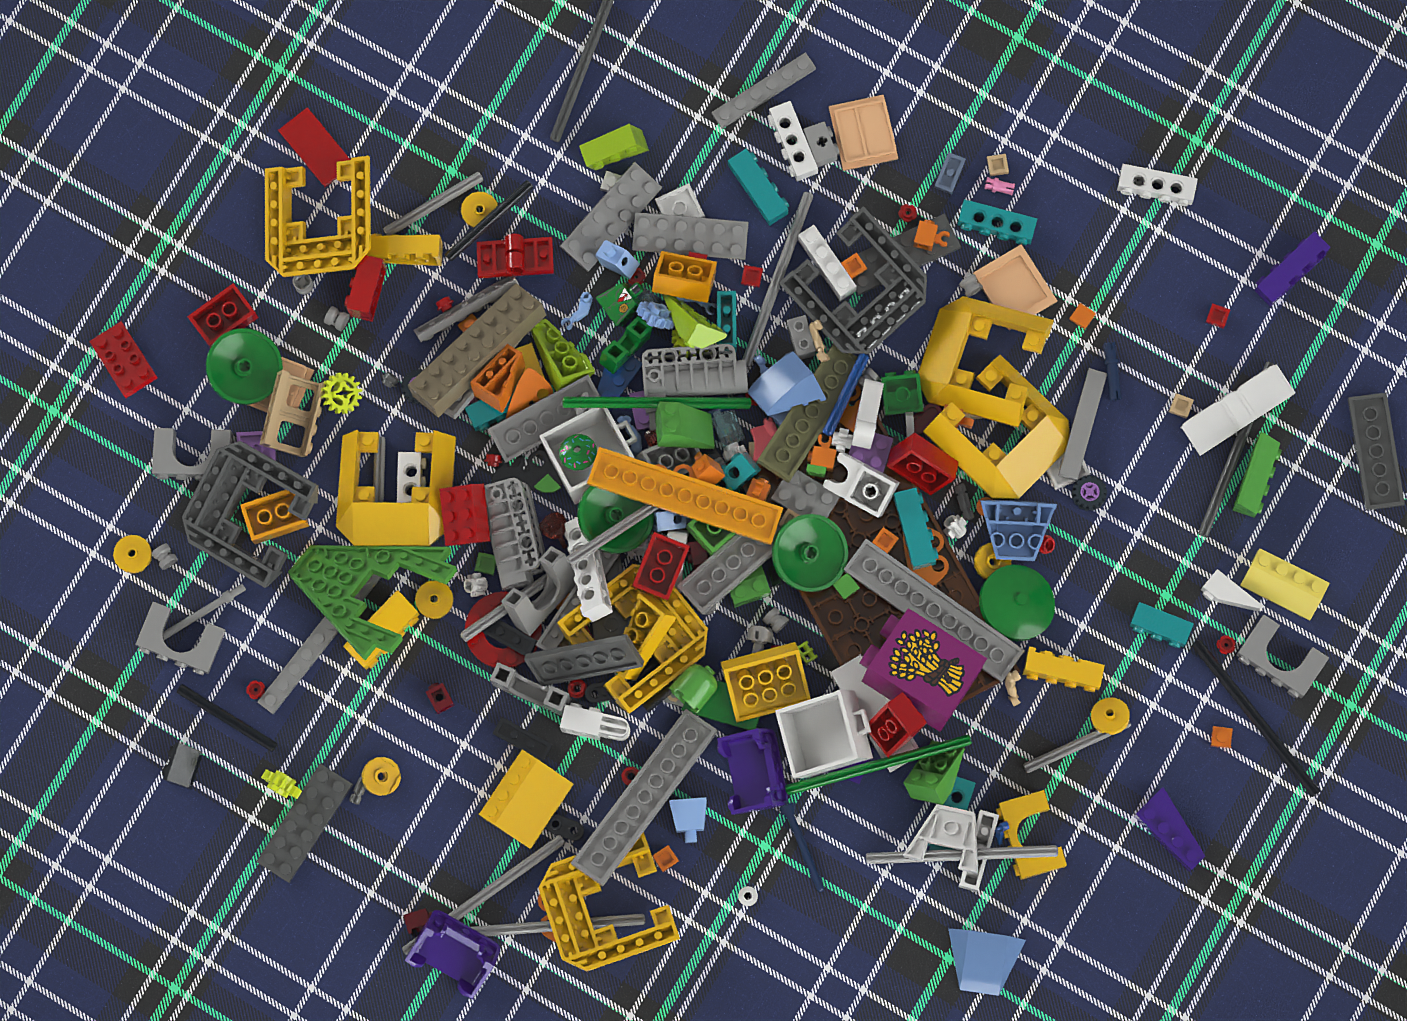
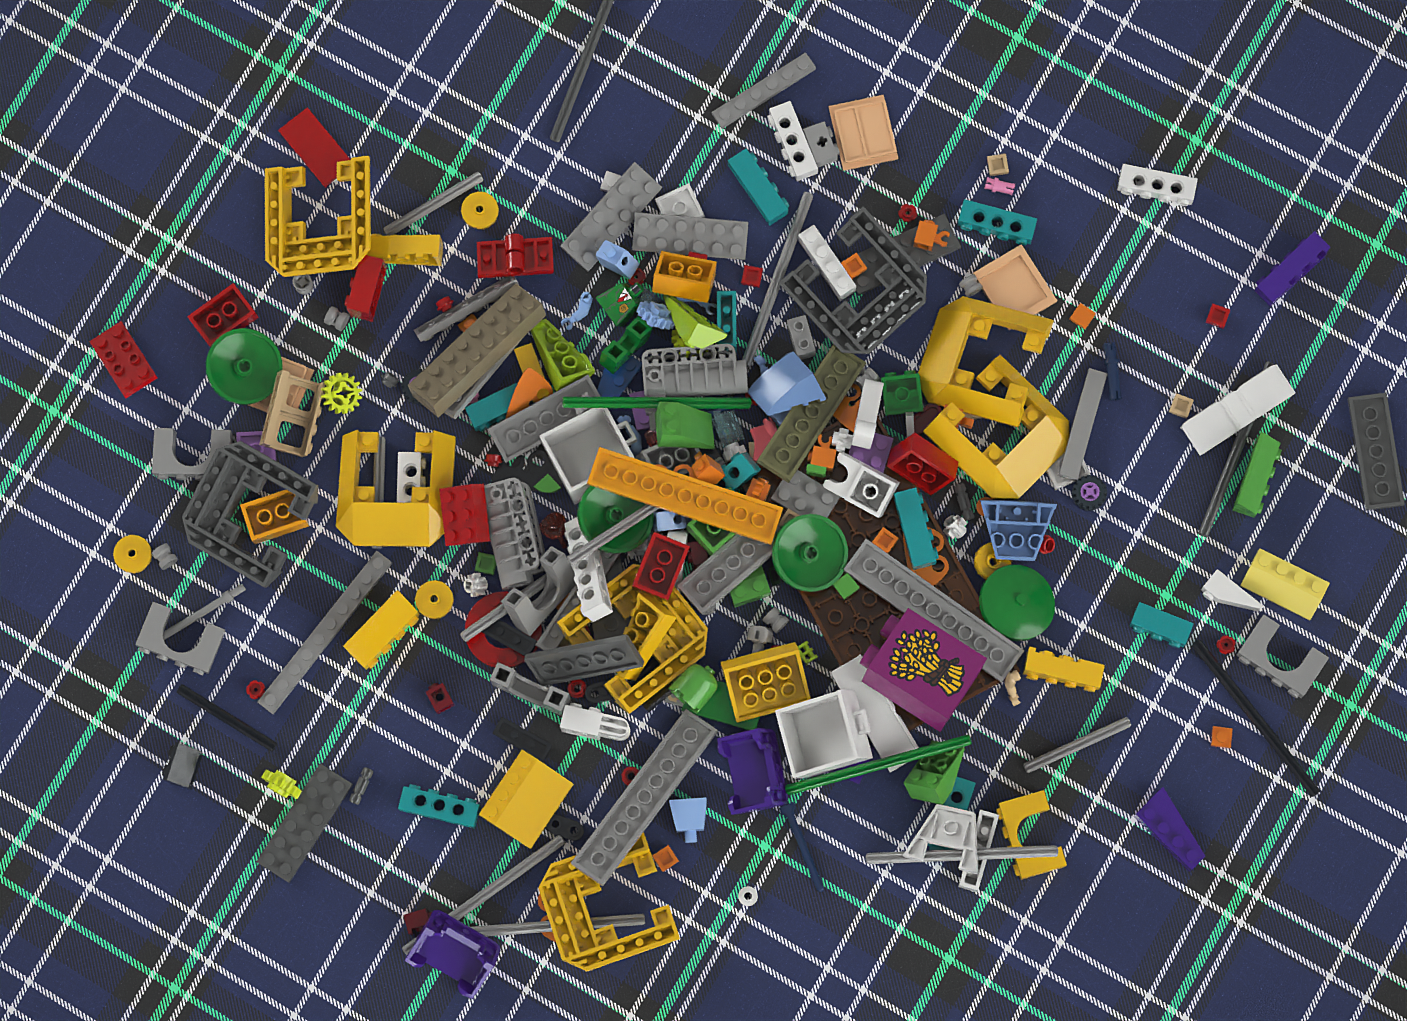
(337, 573): bright green wing -> none
(390, 773): yellow plate -> none
(467, 818): none -> teal brick
(489, 220): black axle -> none
(499, 378): orange wedge -> none
(577, 460): green dish -> none
(614, 147): lime wedge -> none
(819, 346): tan arm -> none
(845, 394): blue axle -> none
(896, 724): red brick -> none
(950, 173): sand blue plate -> none
(983, 959): medium blue wedge -> none
(999, 831): blue piece -> none
(1110, 724): yellow plate -> none

